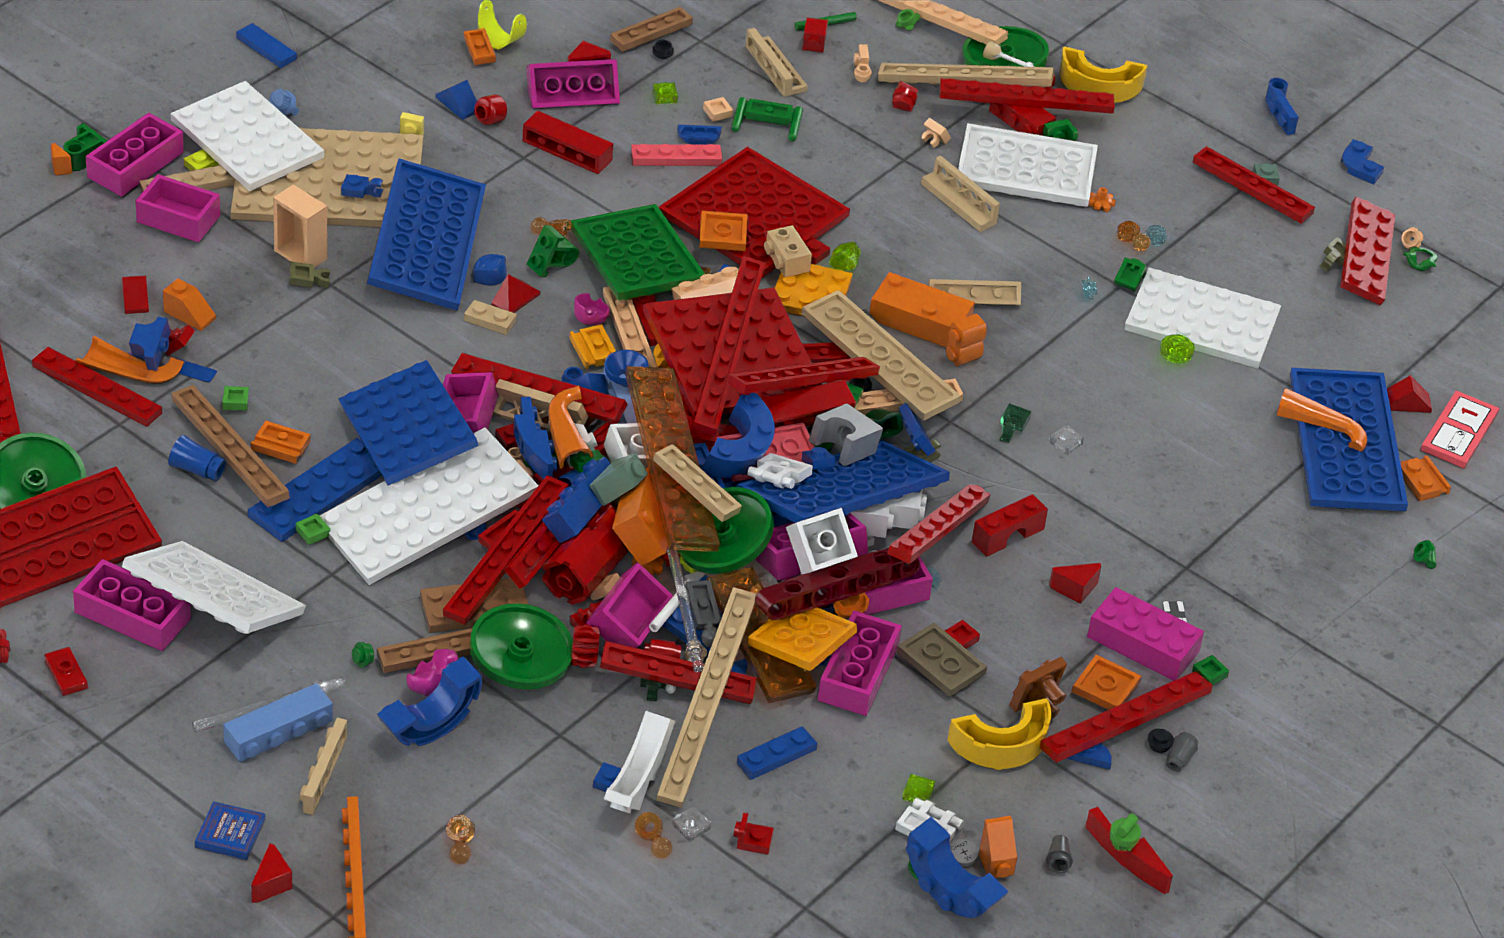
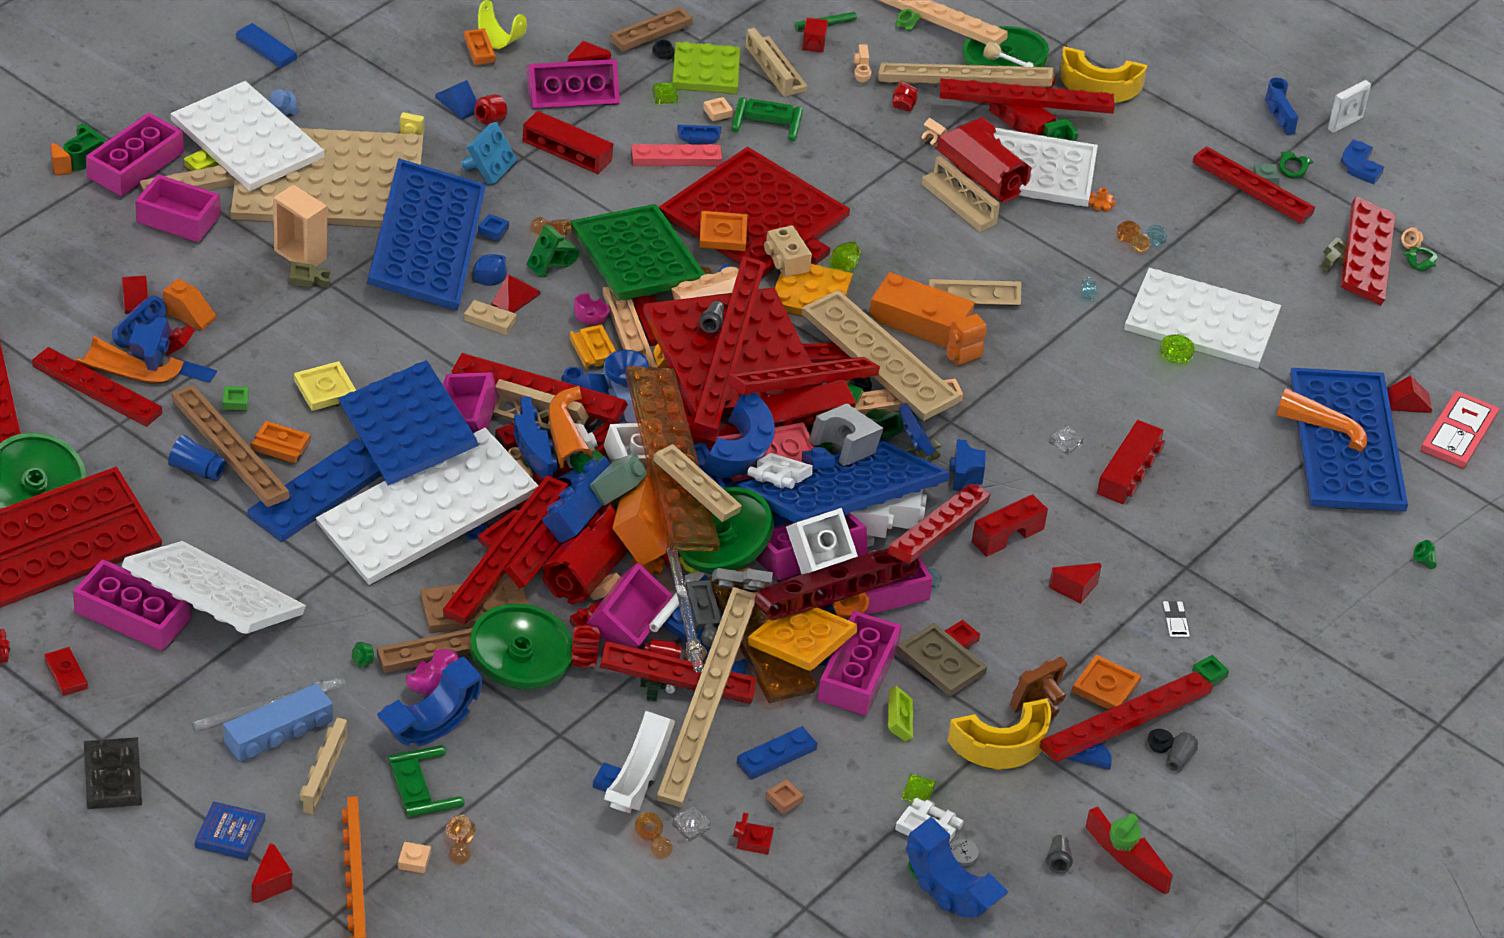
(112, 773): none -> clear smoke plate
(142, 315): none -> blue plate
(313, 529): bright green plate -> none
(323, 385): none -> light yellow plate
(358, 186): blue plate -> none
(412, 784): none -> green plate
(414, 857): none -> light nougat plate
(490, 154): none -> dark azure plate
(493, 227): none -> blue plate
(706, 67): none -> lime plate
(712, 318): none -> dark grey cone
(750, 579): none -> light grey plate
(784, 796): none -> nougat plate
(900, 713): none -> lime plate
(967, 465): none -> blue brick
(985, 158): none -> red brick
(998, 847): orange slope -> none
(1013, 419): clear green plate -> none
(1130, 273): green bracket -> none
(1130, 462): none -> red brick
(1145, 634): dark pink brick -> none
(1305, 161): none -> green piece
(1349, 106): none -> white tile
(1424, 478): orange plate -> none

